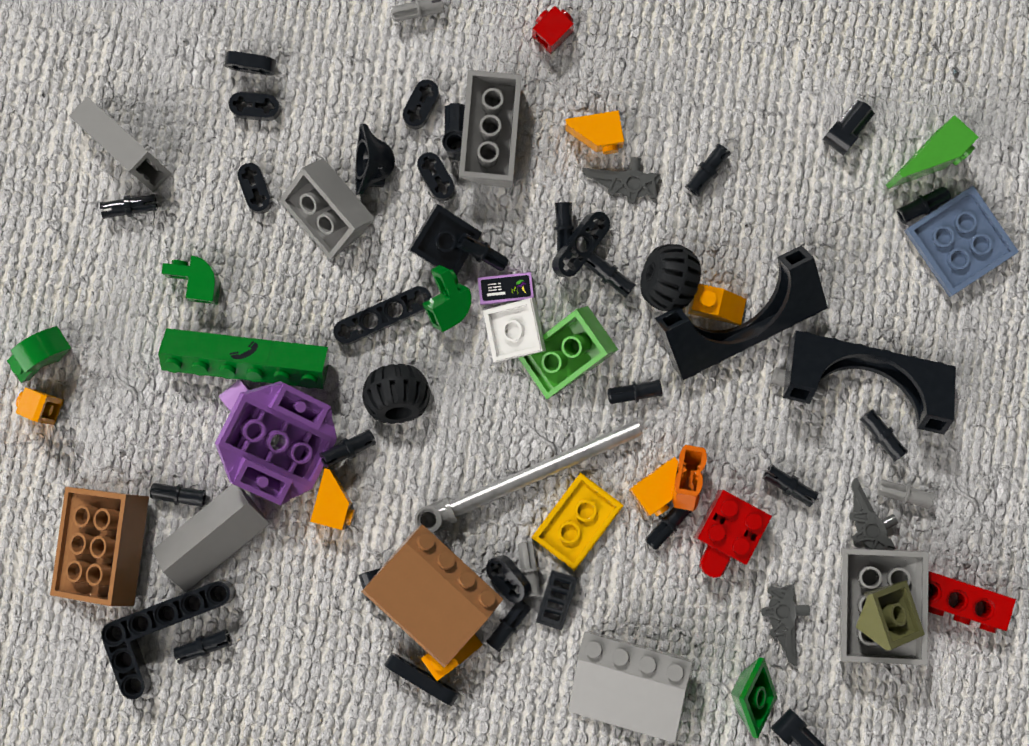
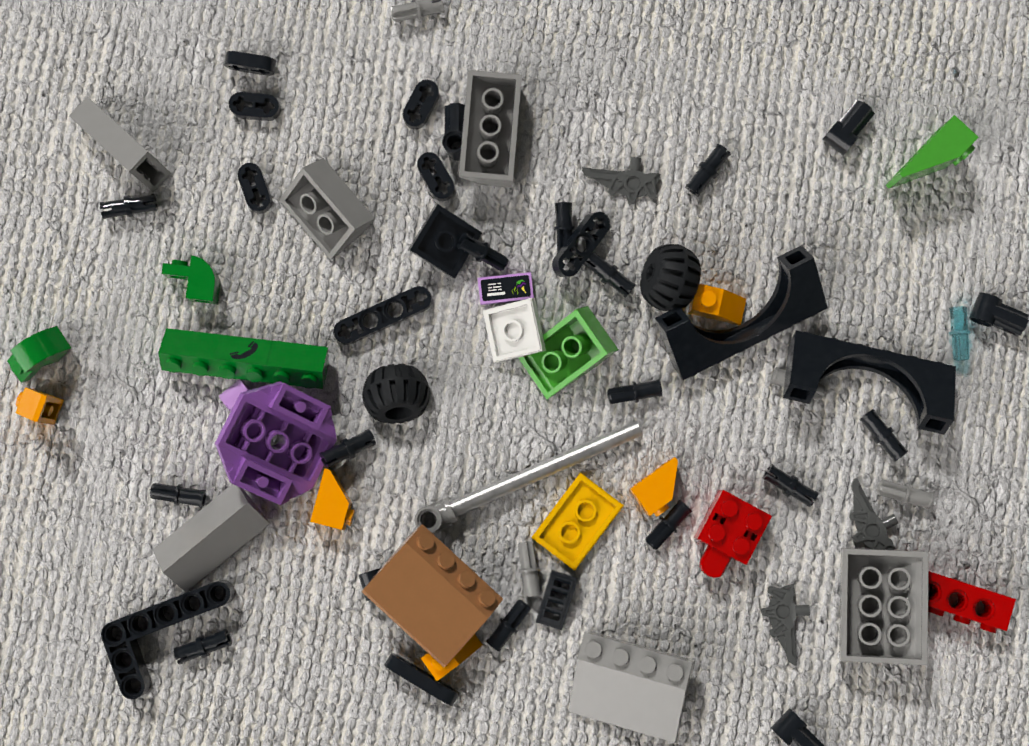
(99, 546): medium nougat slope -> none
(373, 161): black hat -> none
(451, 304): green brick -> none
(508, 579): black beam -> none
(553, 28): red brick -> none
(598, 131): light orange slope -> none
(689, 477): orange brick -> none
(754, 696): green slope -> none
(890, 616): olive slope -> none
(923, 204): black axle -> none
(959, 333): none -> clear light blue axle
(961, 241): sand blue plate -> none
(992, 312): none -> black piece

